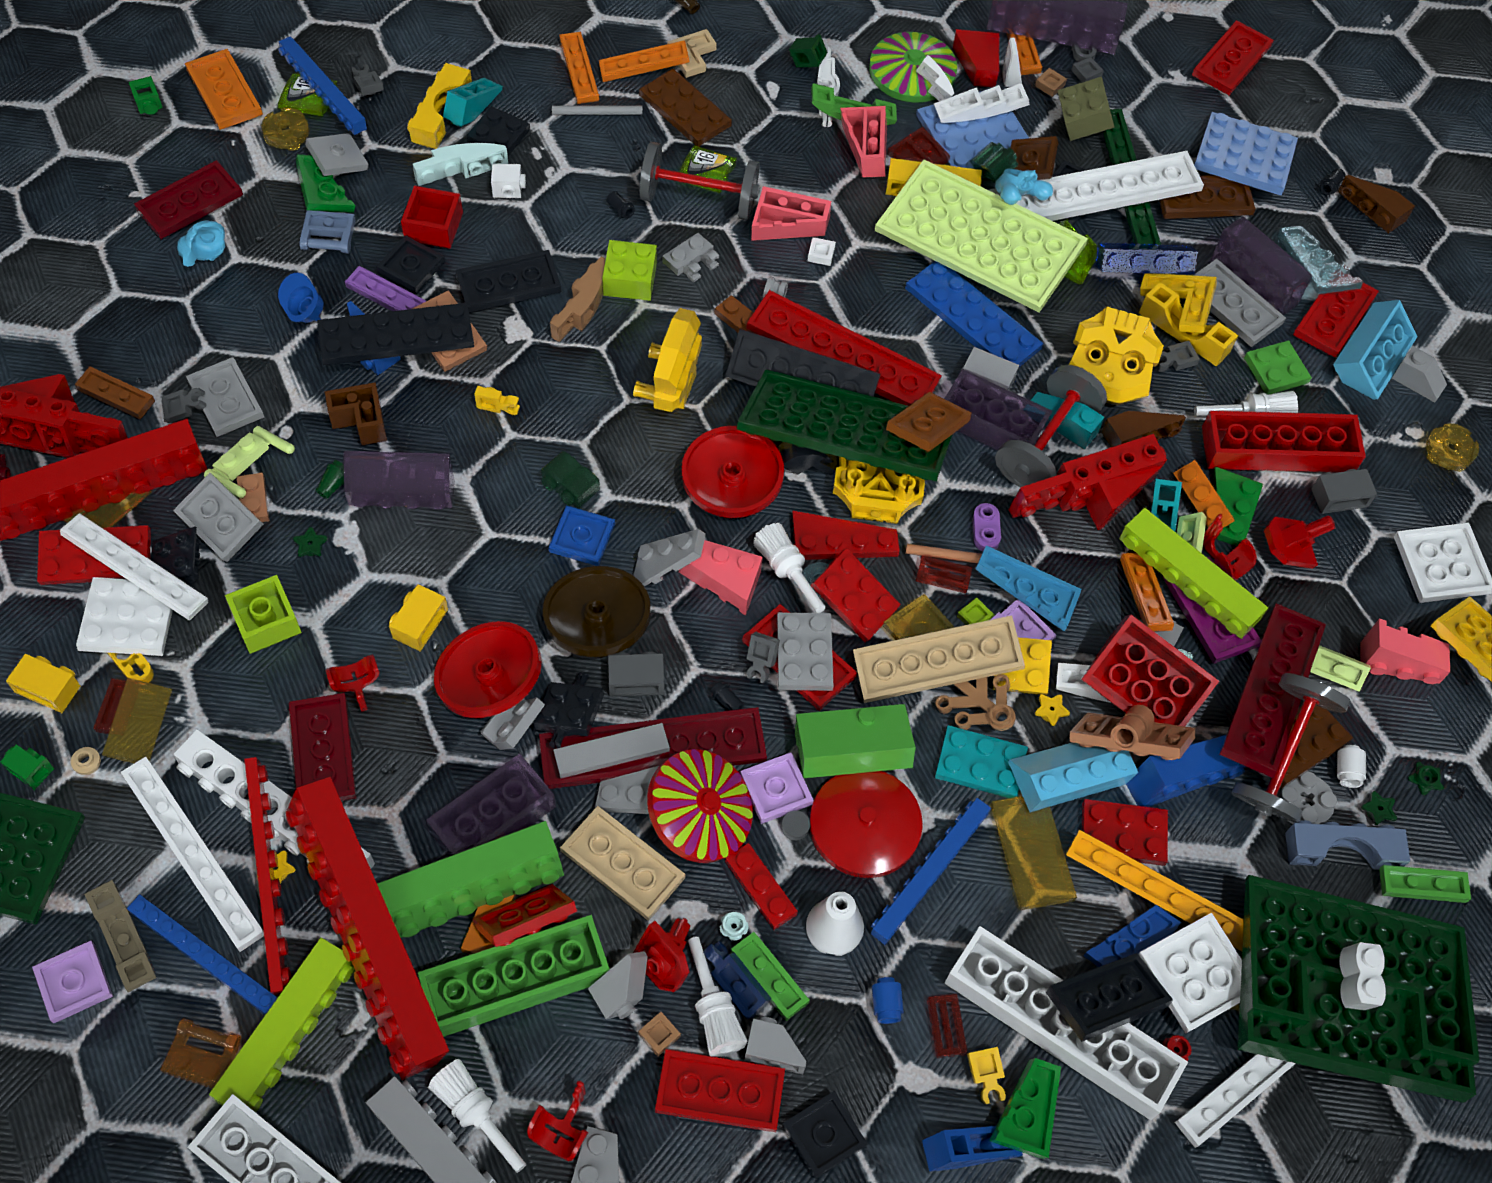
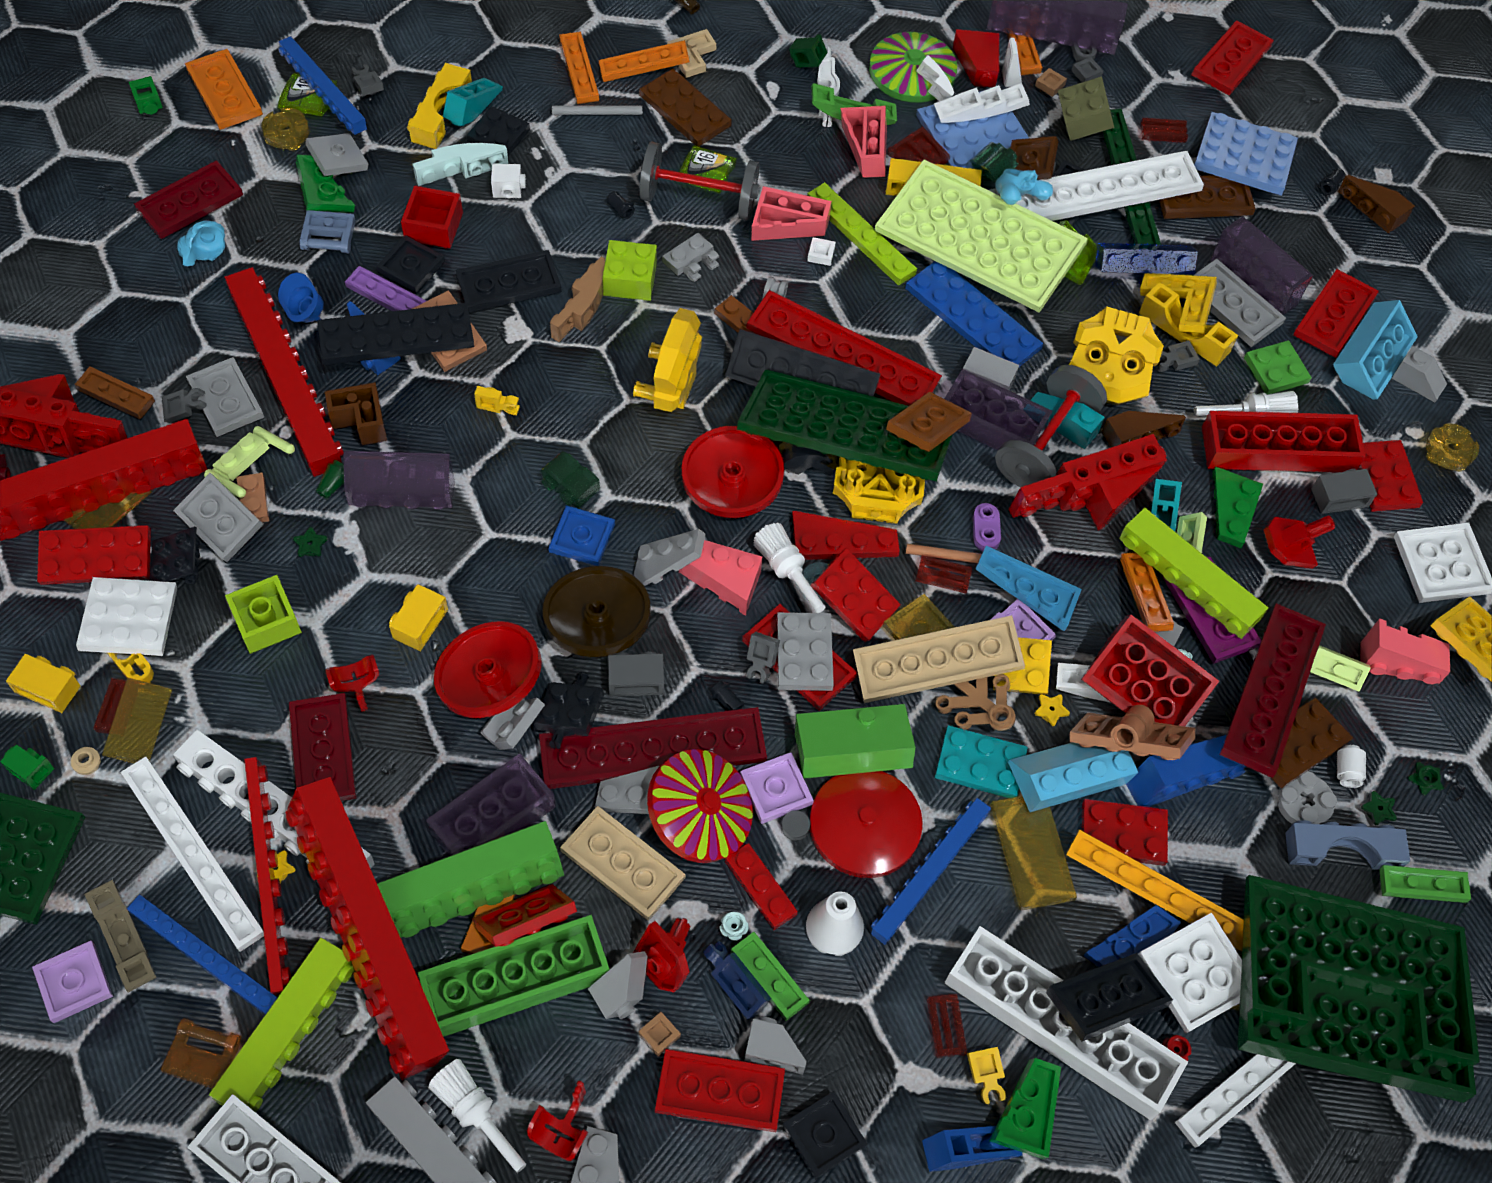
(134, 566): white tile -> none
(283, 370): none -> red brick
(611, 750): light grey tile -> none
(716, 1010): white piece -> none
(865, 236): none -> lime plate
(887, 1000): blue brick -> none
(975, 613): lime tile -> none
(1161, 128): none -> clear red tile
(1202, 493): orange plate -> none
(1243, 553): red helmet -> none
(1313, 693): dark grey piece -> none
(1326, 272): clear light blue wing -> none
(1362, 981): white brick -> none
(1390, 476): none -> red plate

